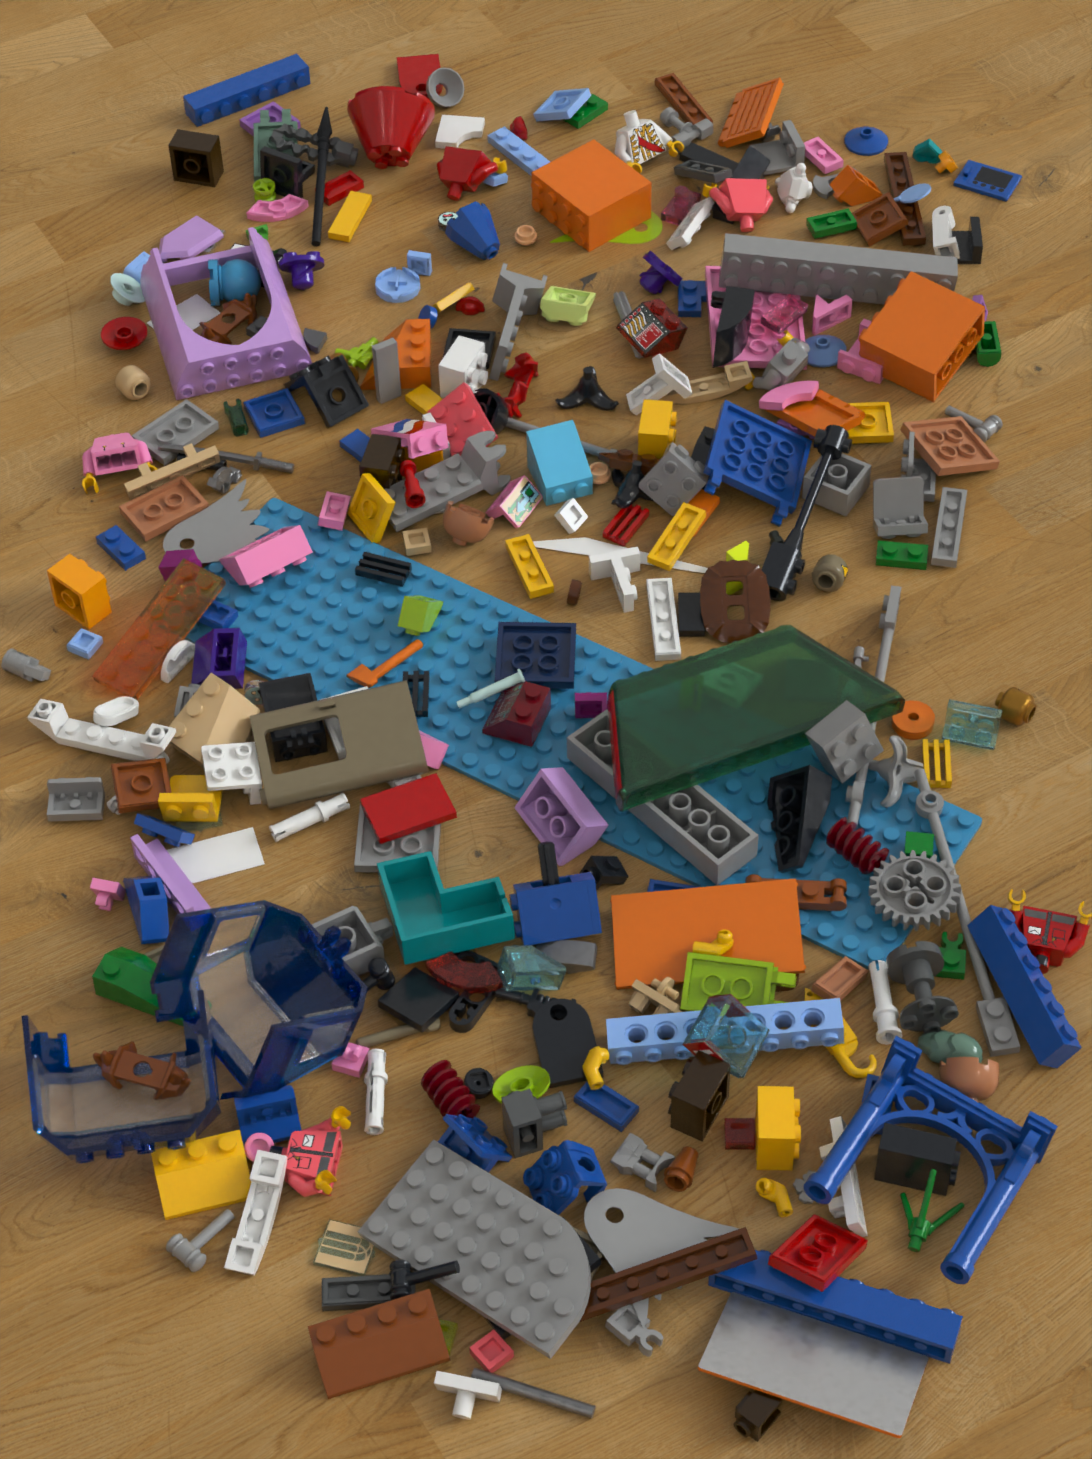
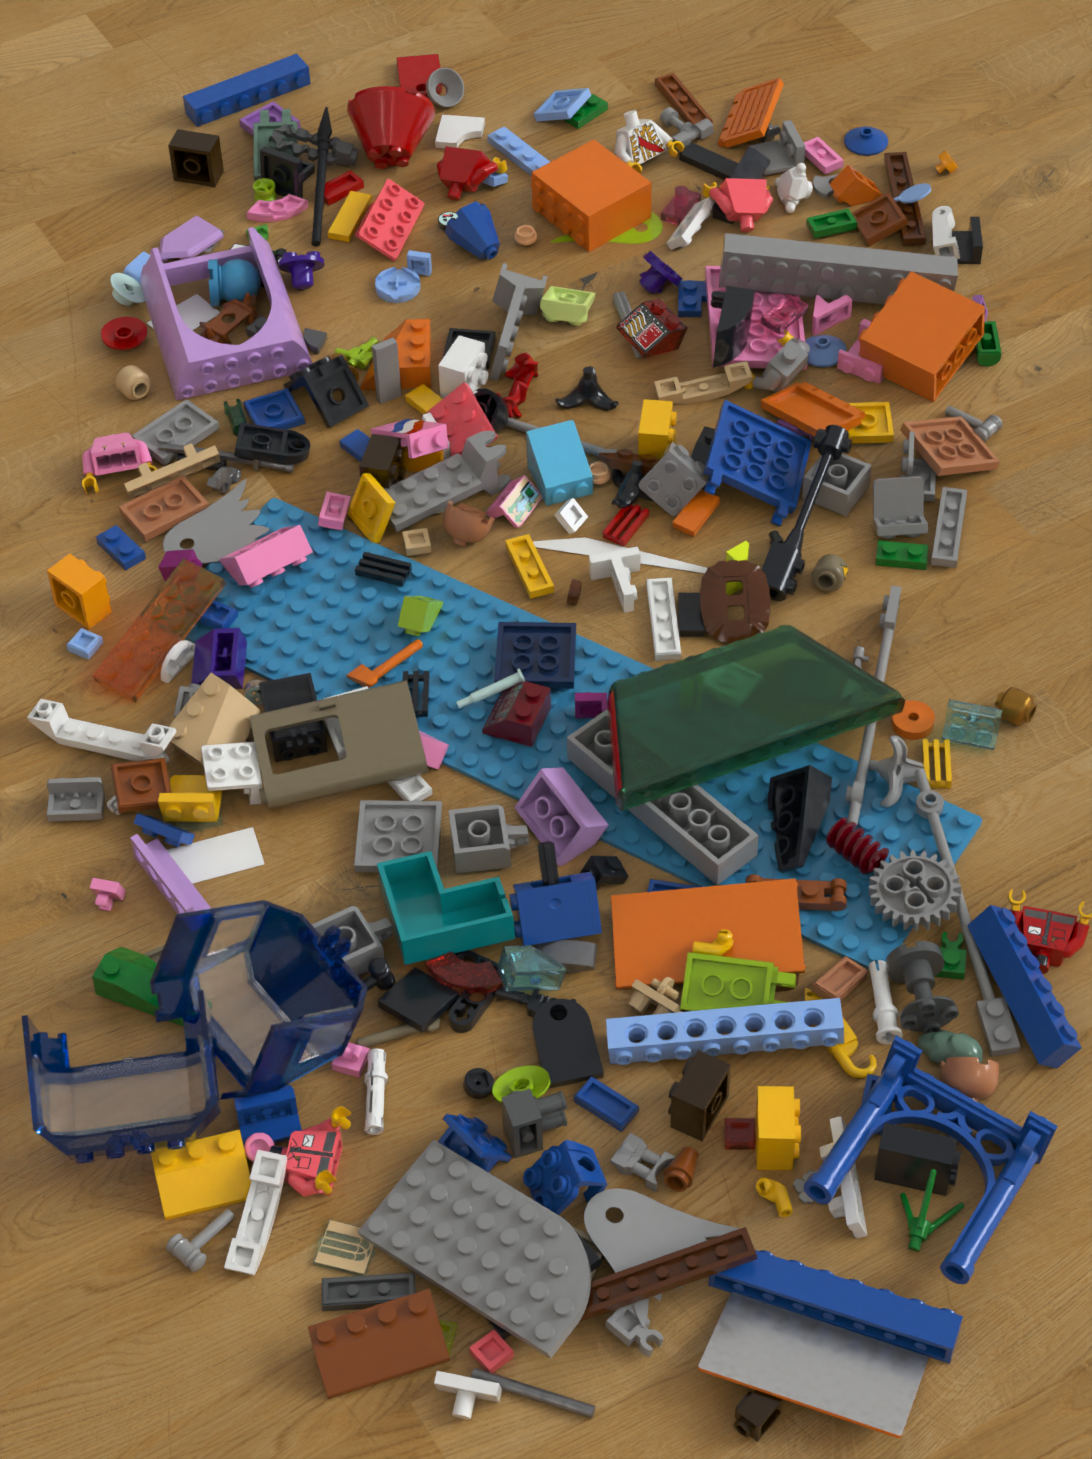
(24, 666): light grey hinge -> none
(116, 711): white tile -> none
(148, 908): blue slope -> none
(165, 1078): dark orange piece -> none
(271, 444): none -> black tile
(311, 816): white pin -> none
(390, 220): none -> coral bracket
(403, 1278): black piece -> none
(408, 808): red tile -> none
(414, 494): red piece -> none
(429, 312): blue tile -> none
(448, 1091): dark red piece -> none
(453, 297): yellow tile -> none
(470, 306): red piece -> none
(483, 838): none -> light grey hinge
(519, 128): red piece -> none
(591, 1066): yellow arm -> none
(659, 385): white bracket -> none
(676, 536): yellow plate -> none
(703, 171): dark grey tile -> none
(727, 1033): clear light blue slope -> none
(788, 394): bright pink tile -> none
(817, 1252): red tile -> none
(844, 741): light grey brick -> none
(919, 842): green tile -> none
(927, 151): teal tile -> none
(987, 180): blue container -> none

